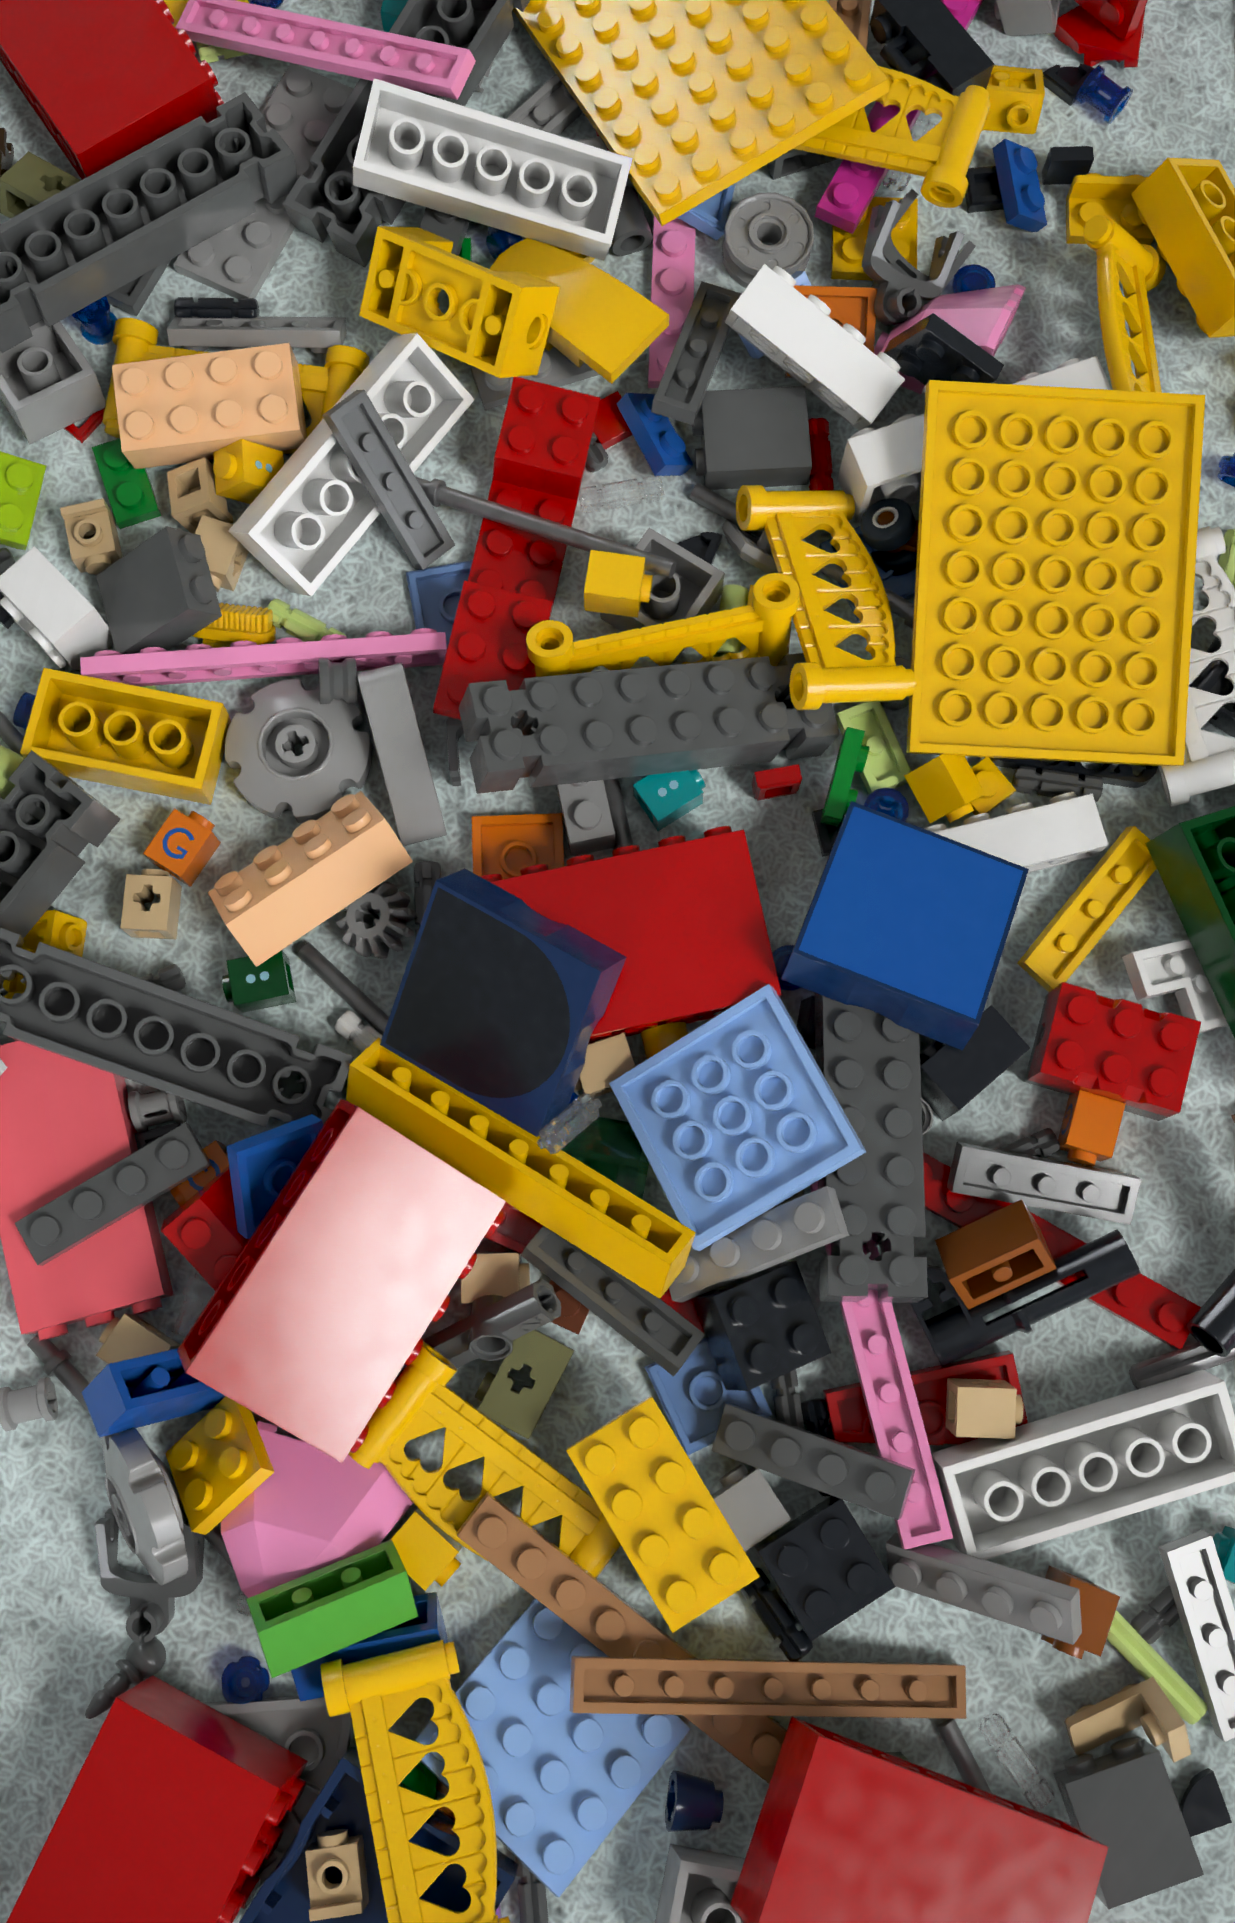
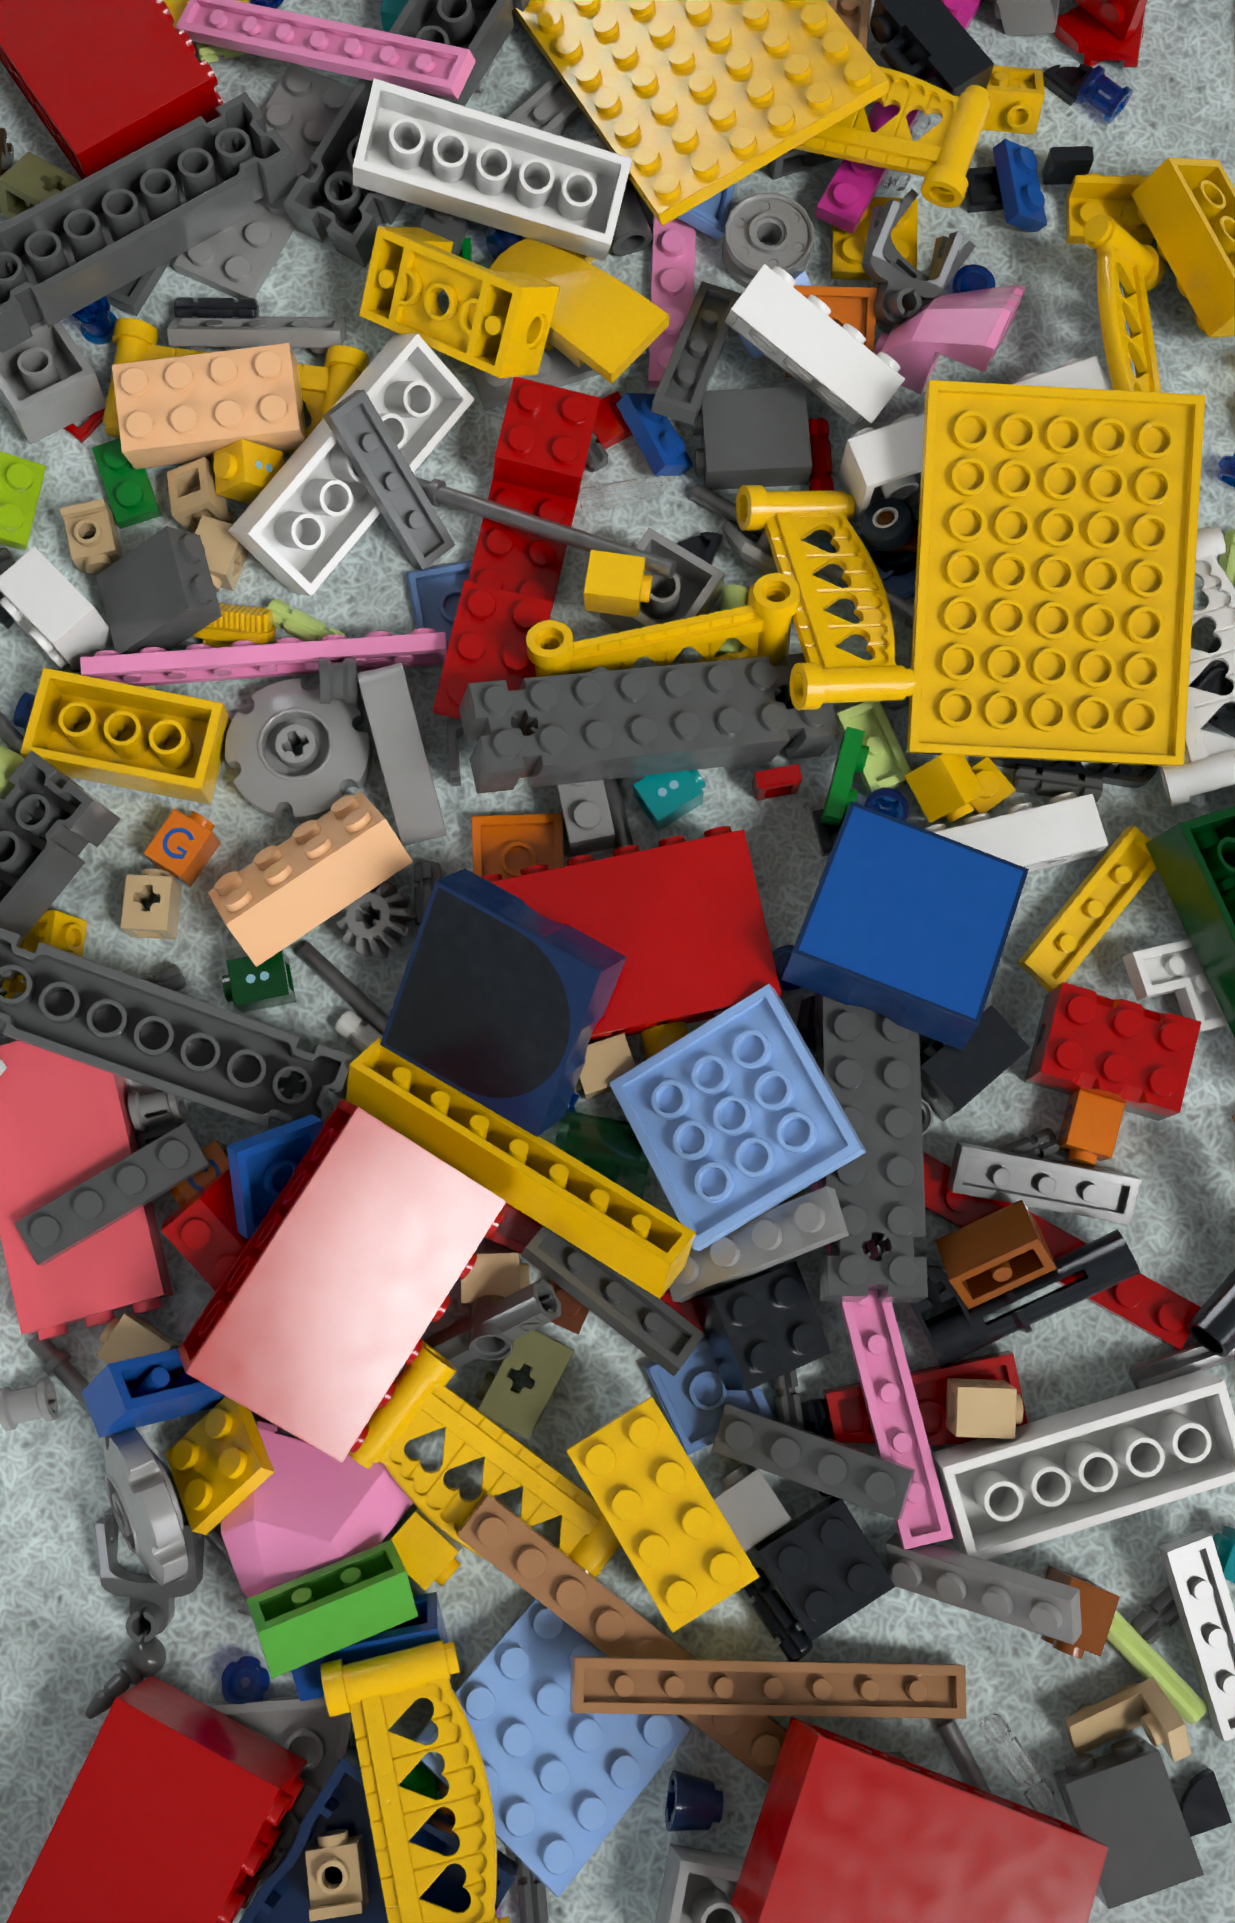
(569, 1123): clear axle -> none
(941, 353): black plate -> none

